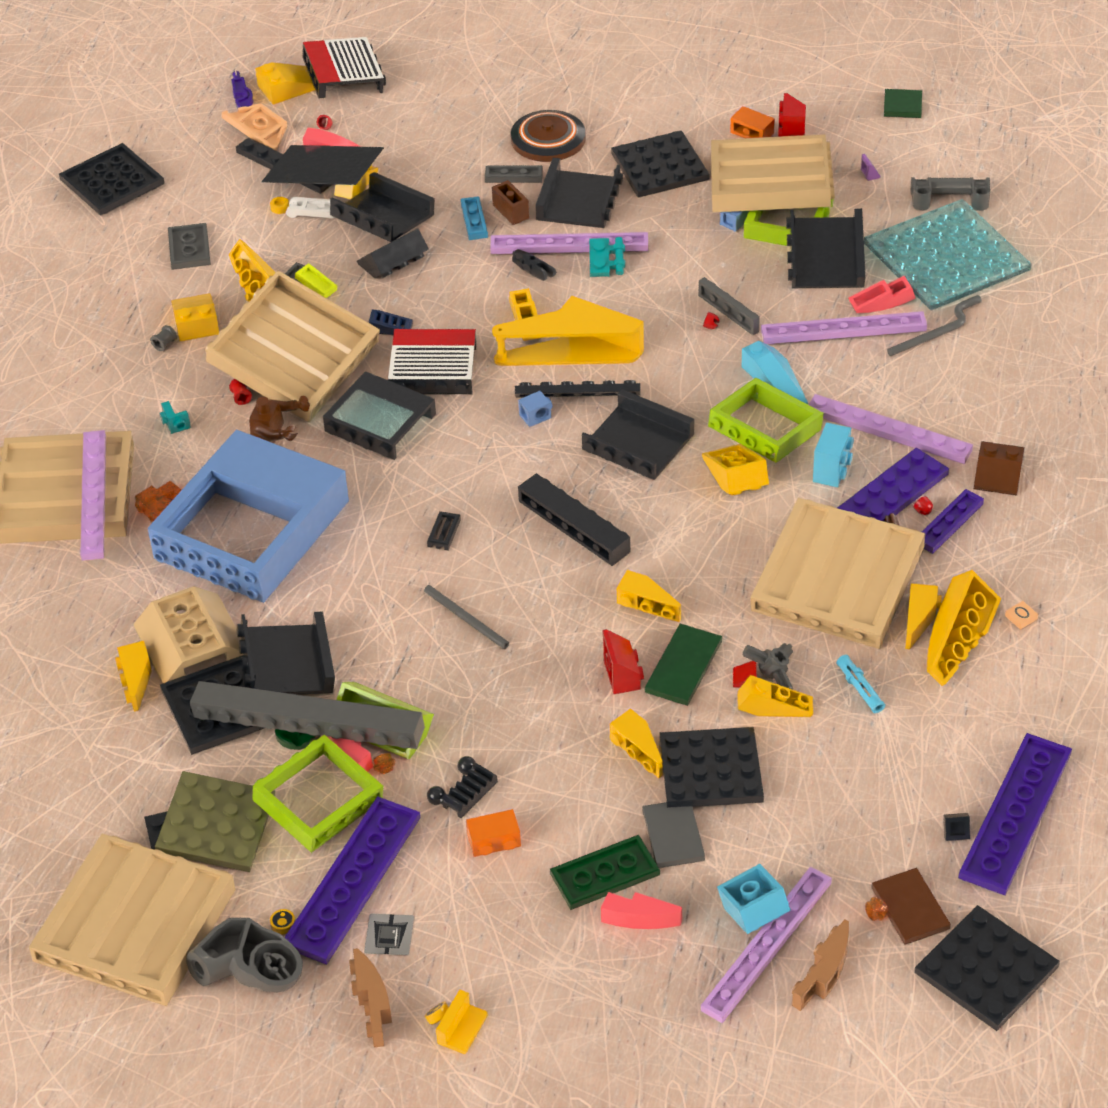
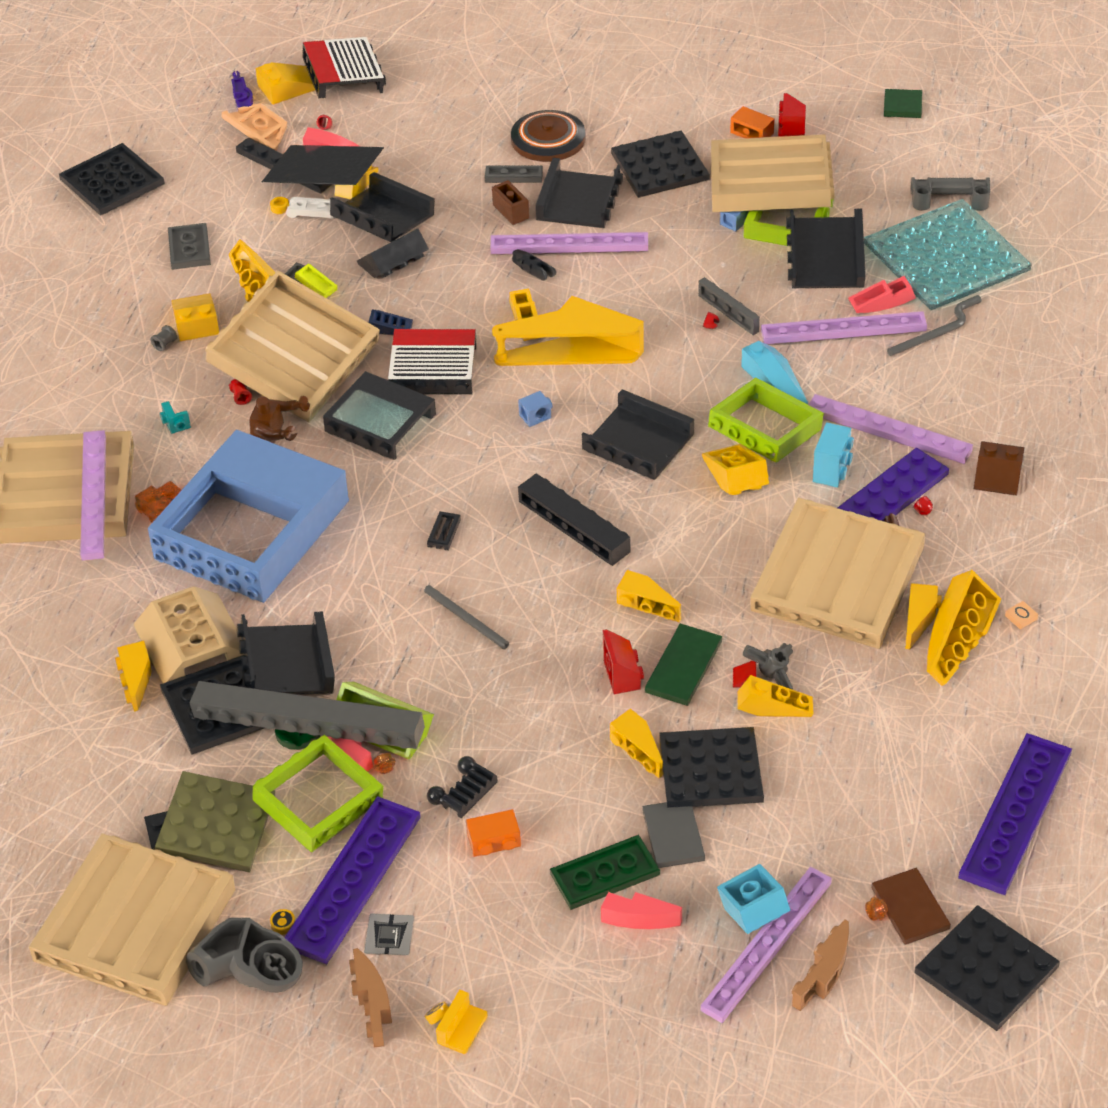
(474, 218): dark azure tile -> none
(568, 389): black plate -> none
(599, 257): teal plate -> none
(847, 666): medium azure pin -> none
(868, 168): medium lavender slope -> none
(951, 519): dark purple plate -> none
(956, 826): black tile -> none

